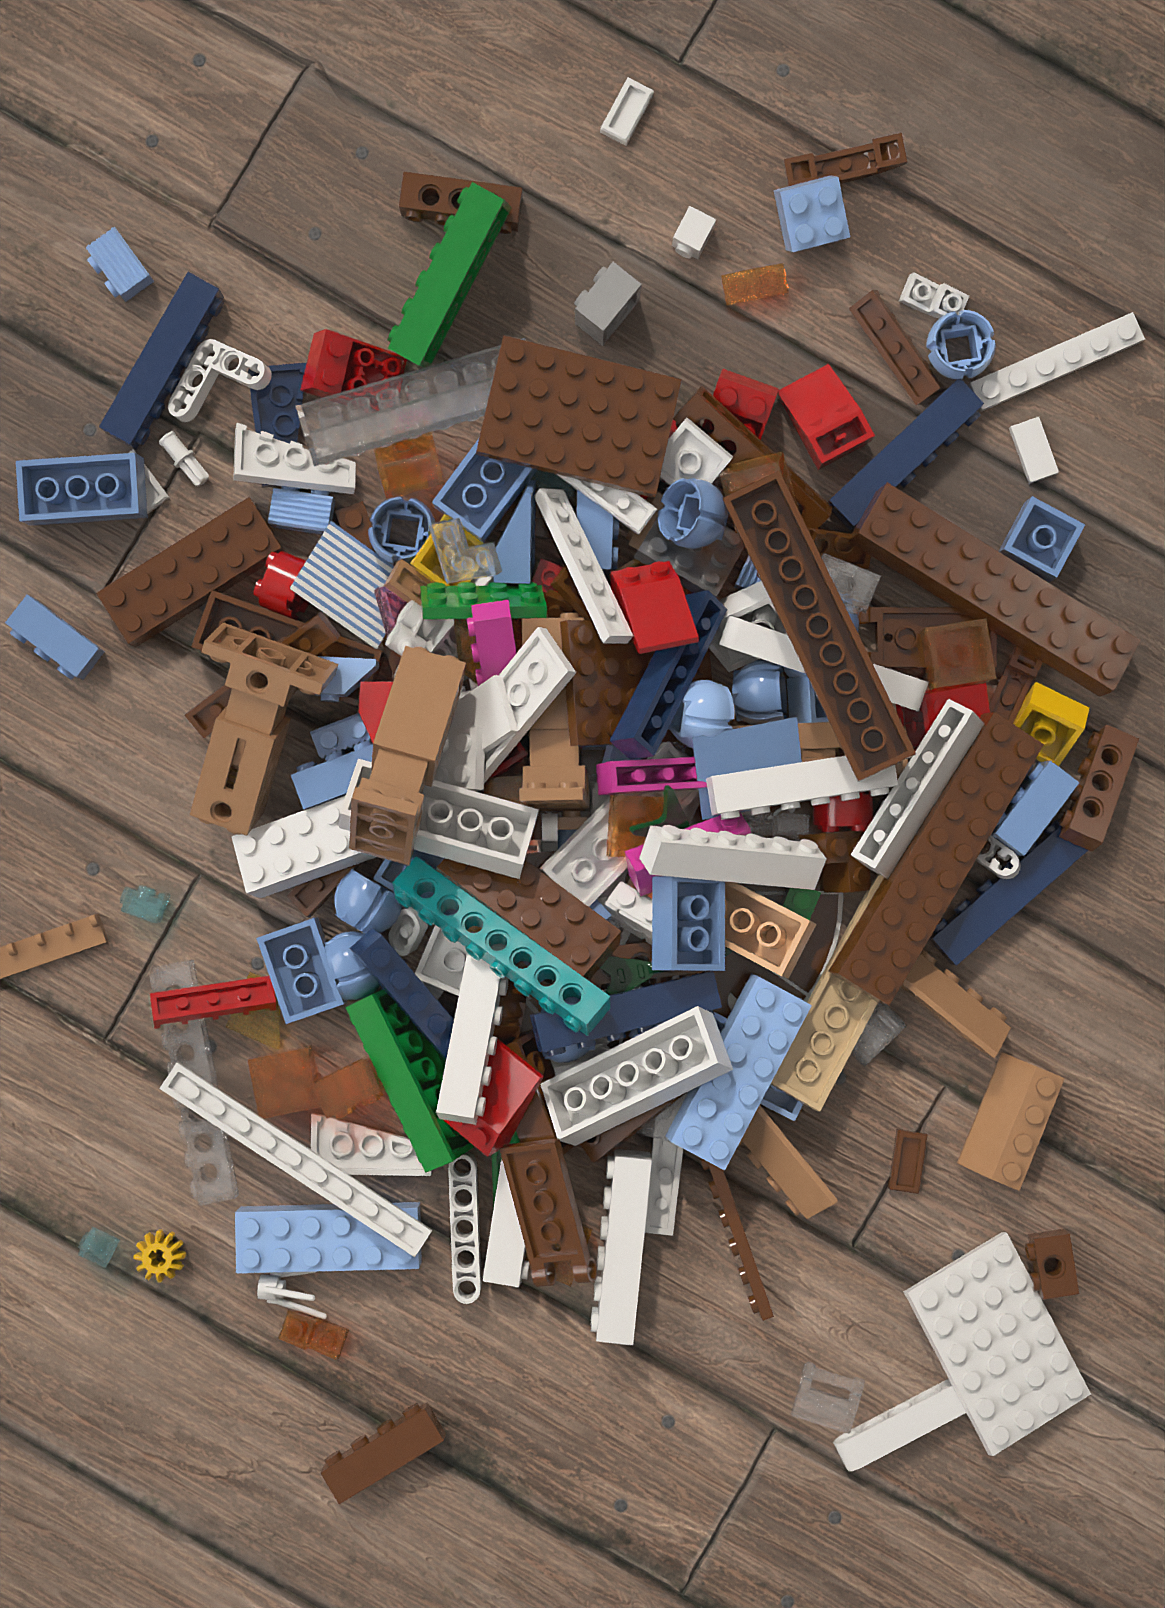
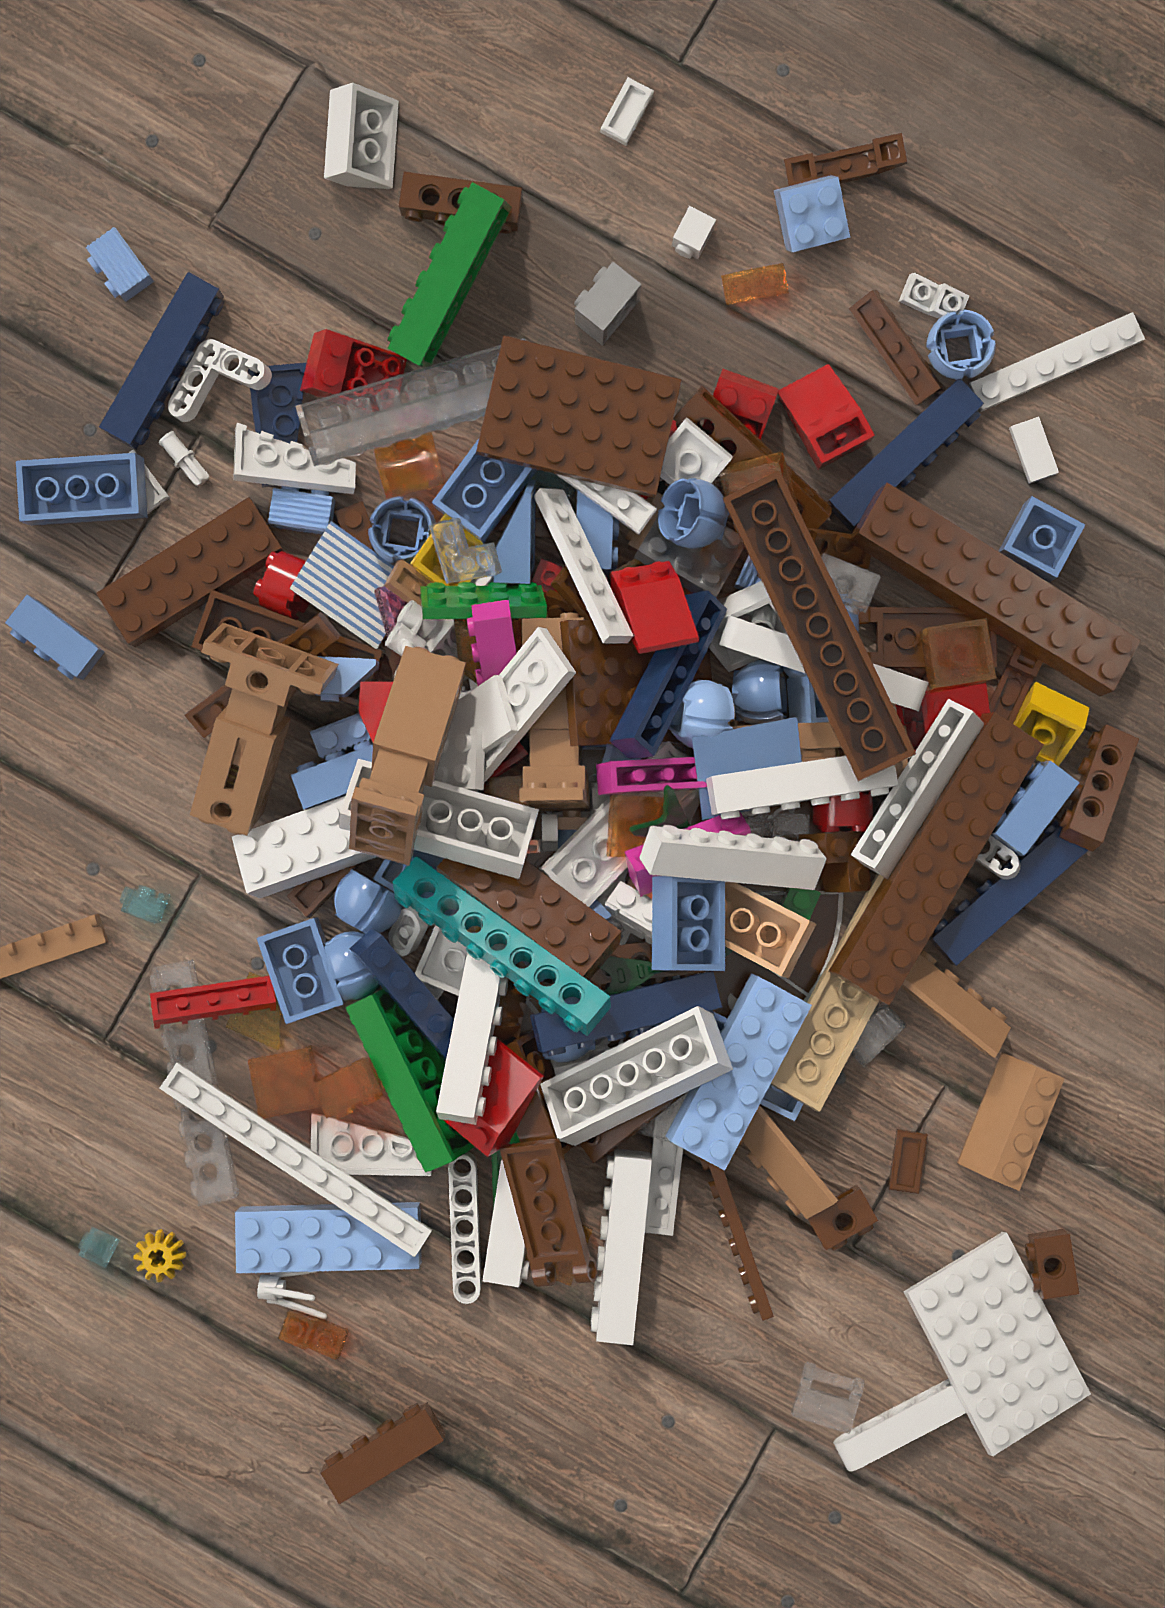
(361, 137): none -> white slope
(861, 1219): none -> reddish brown brick

